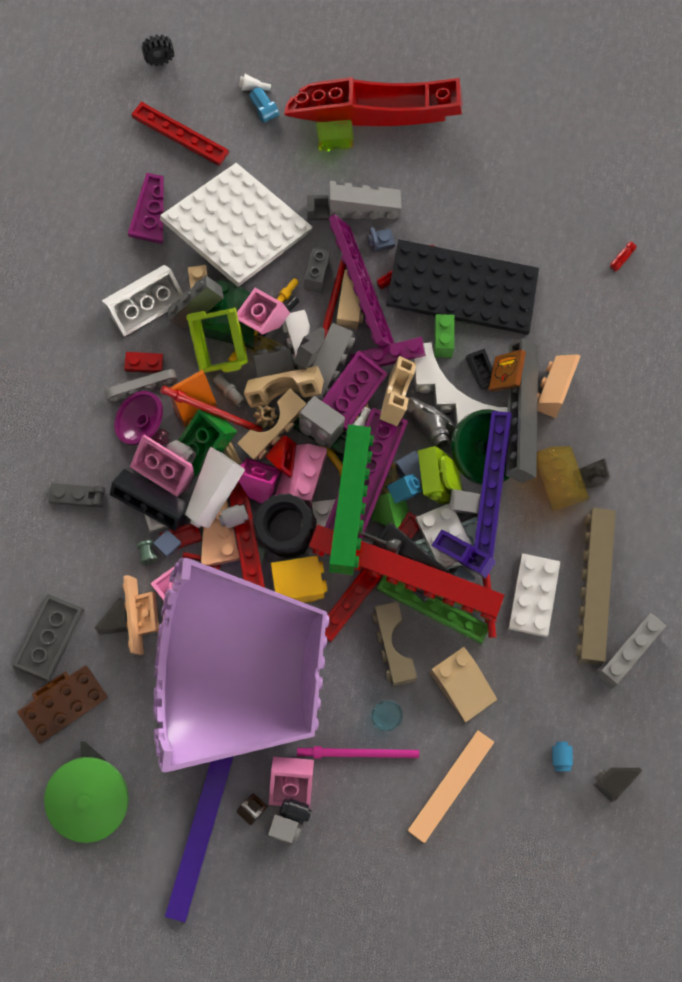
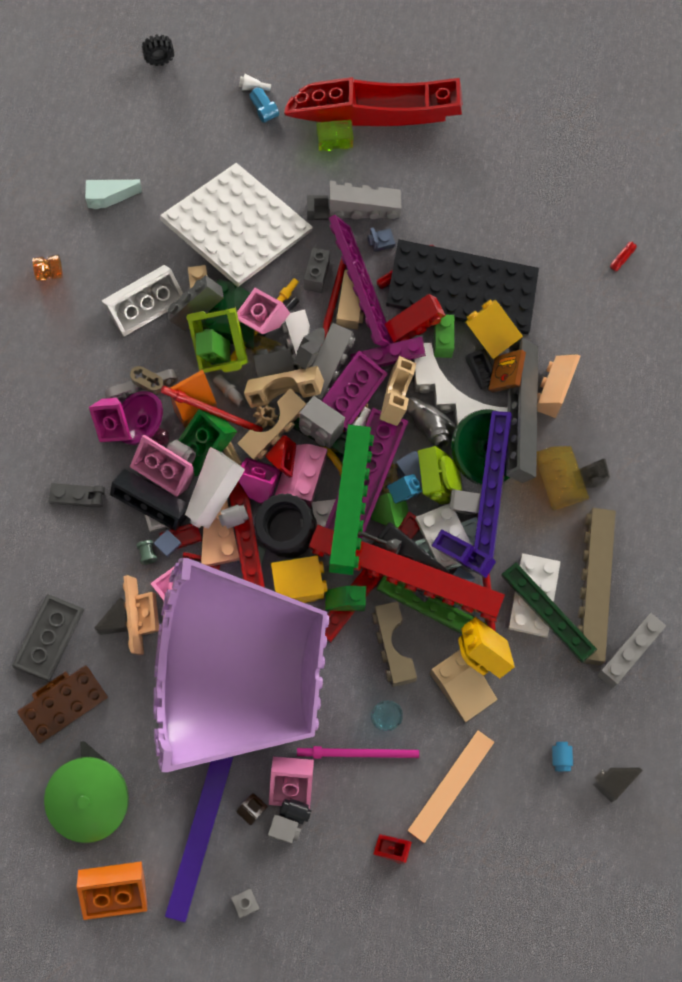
(47, 267): none -> clear orange wheel
(109, 192): none -> light aqua slope
(110, 420): none -> dark pink slope
(112, 890): none -> orange slope
(143, 362): red plate -> none
(149, 376): none -> dark tan beam
(150, 205): magenta wing -> none
(180, 133): red plate -> none
(212, 347): none -> bright green brick
(245, 903): none -> light grey brick
(346, 598): none -> green slope
(392, 848): none -> red slope
(415, 319): none -> red brick
(485, 649): none -> yellow brick
(493, 328): none -> yellow brick
(549, 612): none -> dark green tile

